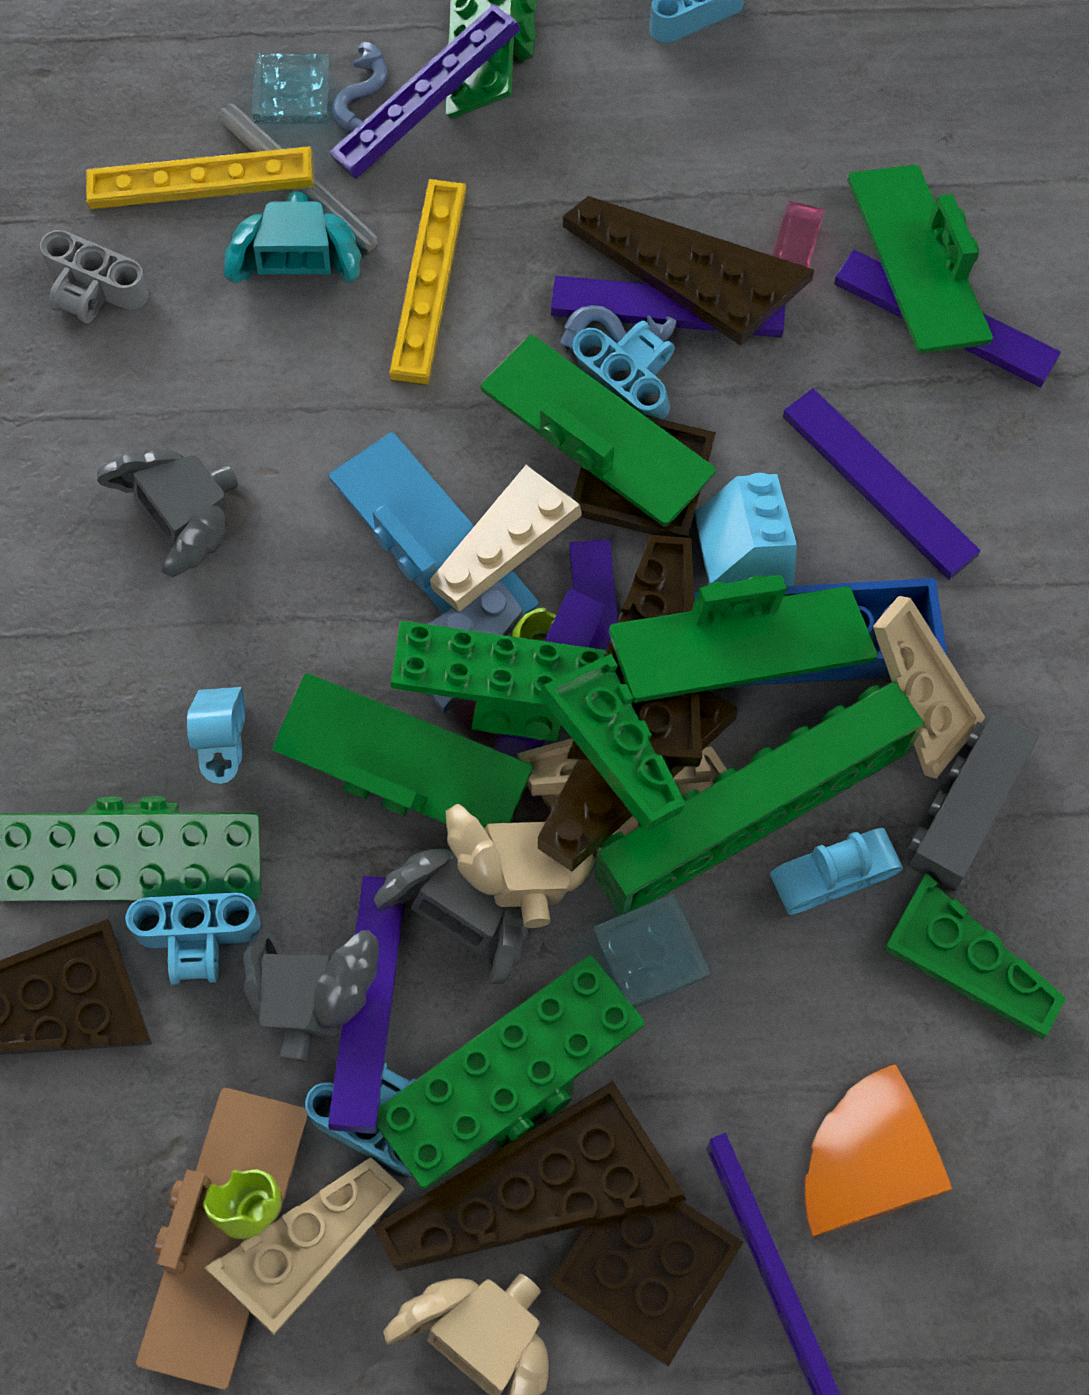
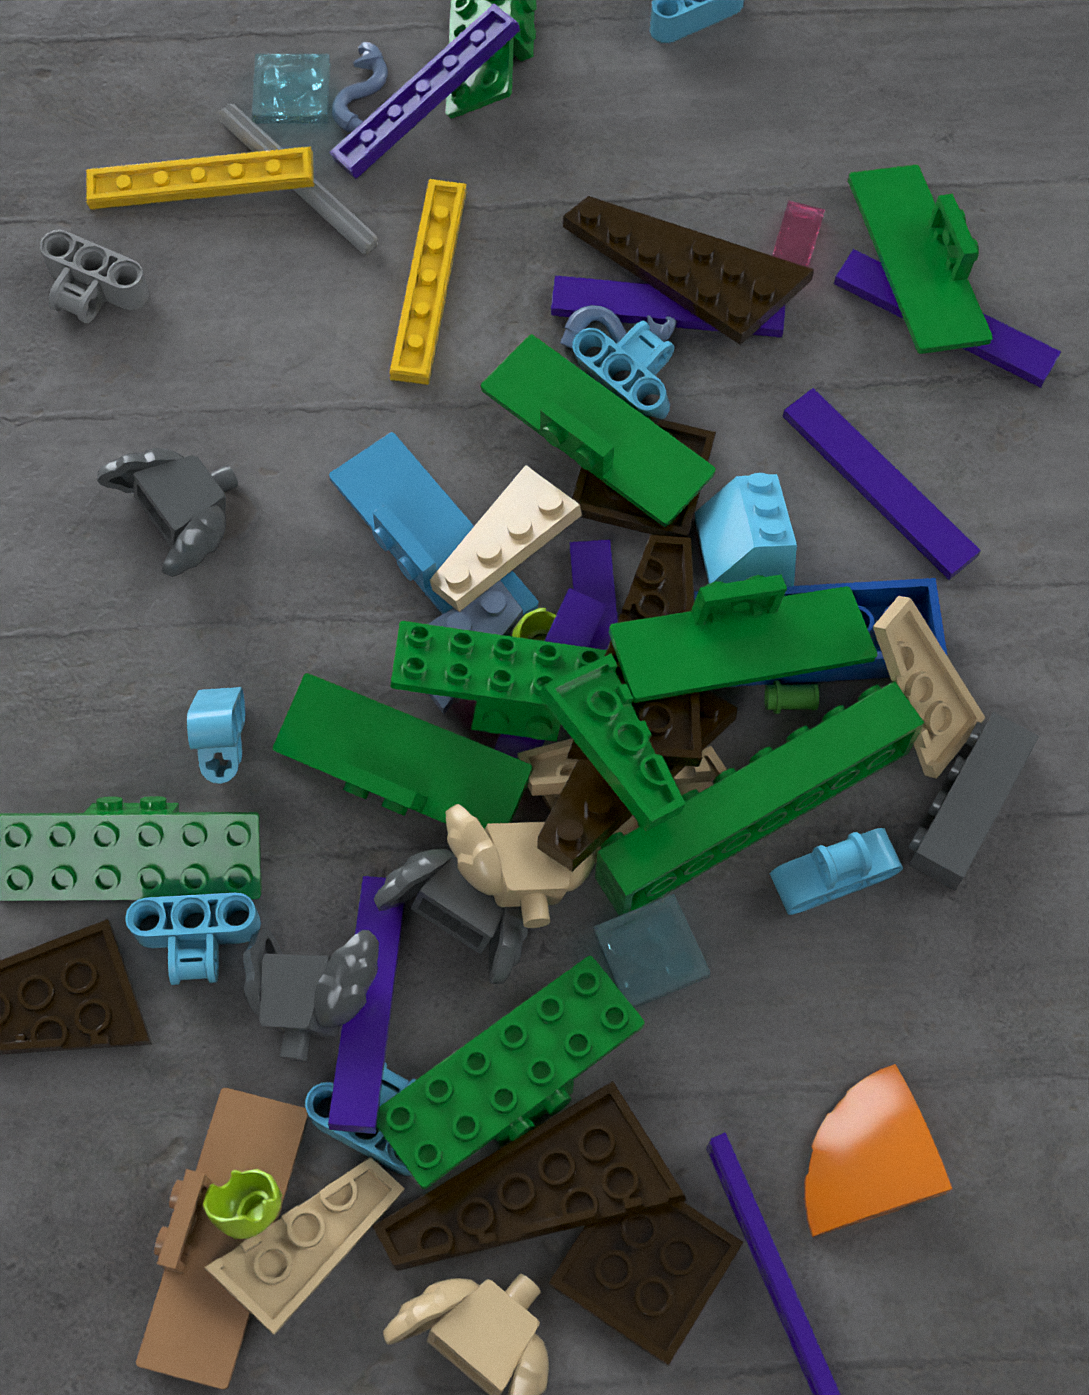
(292, 240): teal torso -> none
(791, 697): none -> bright green pin
(961, 954): green wing -> none

